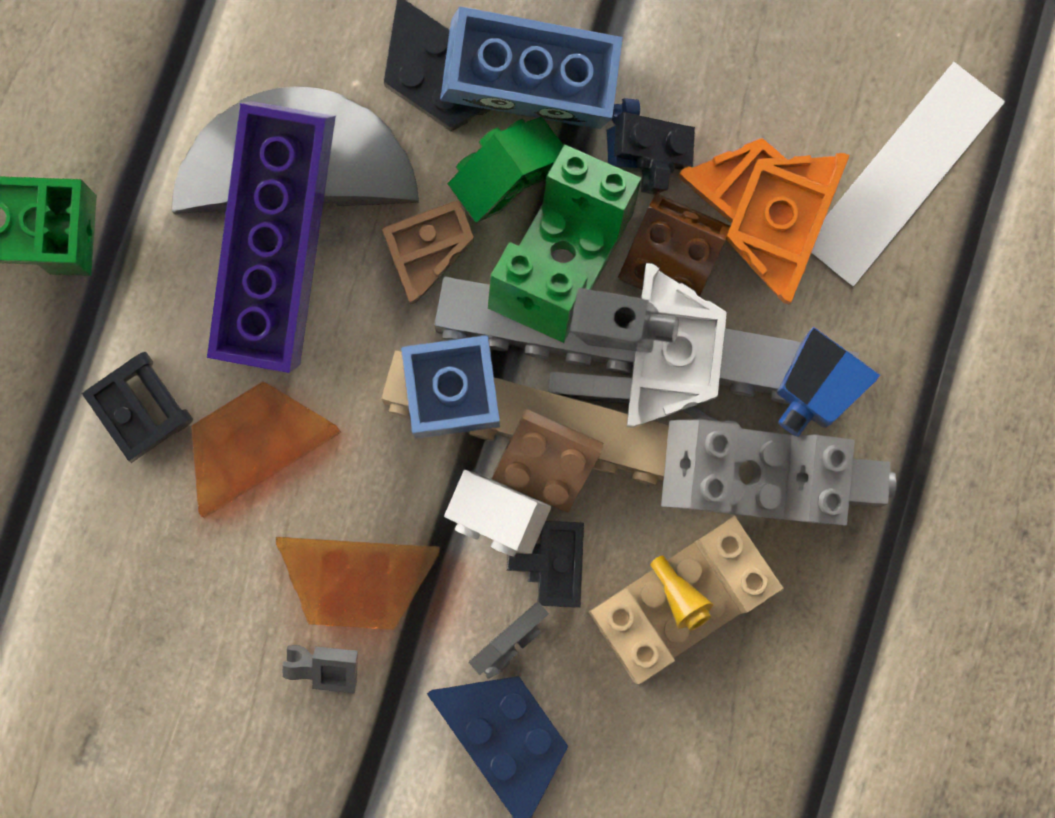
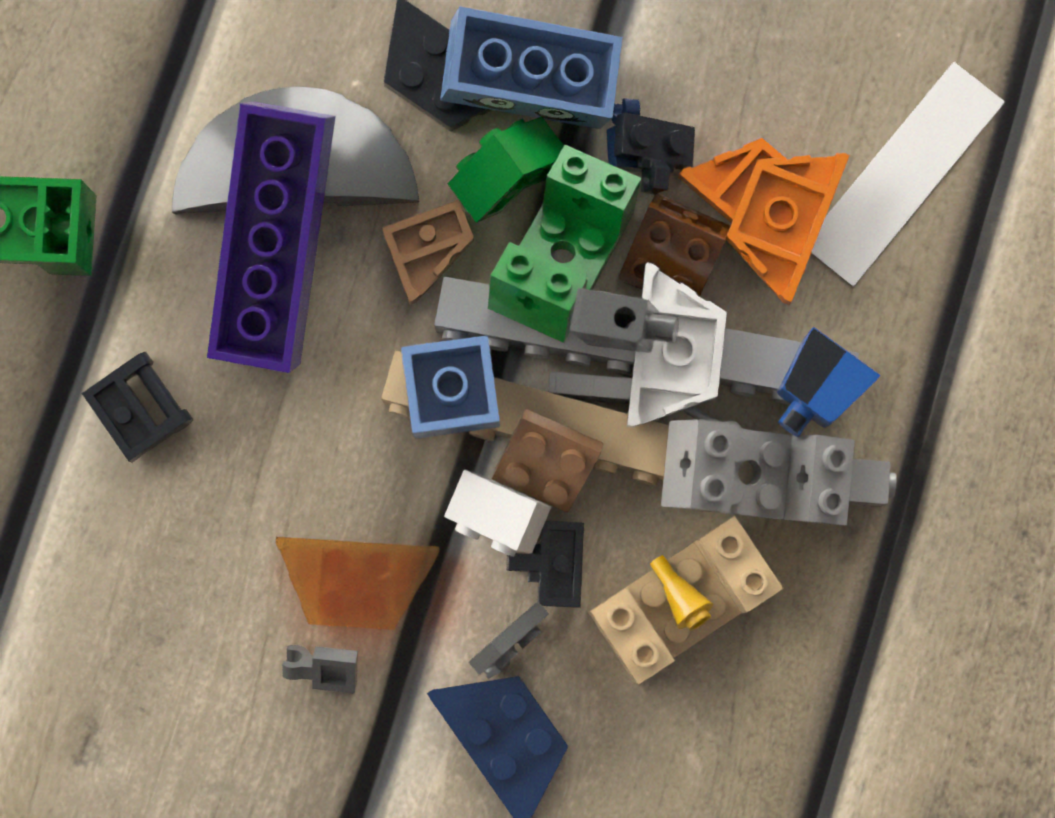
(252, 442): clear orange wing -> none

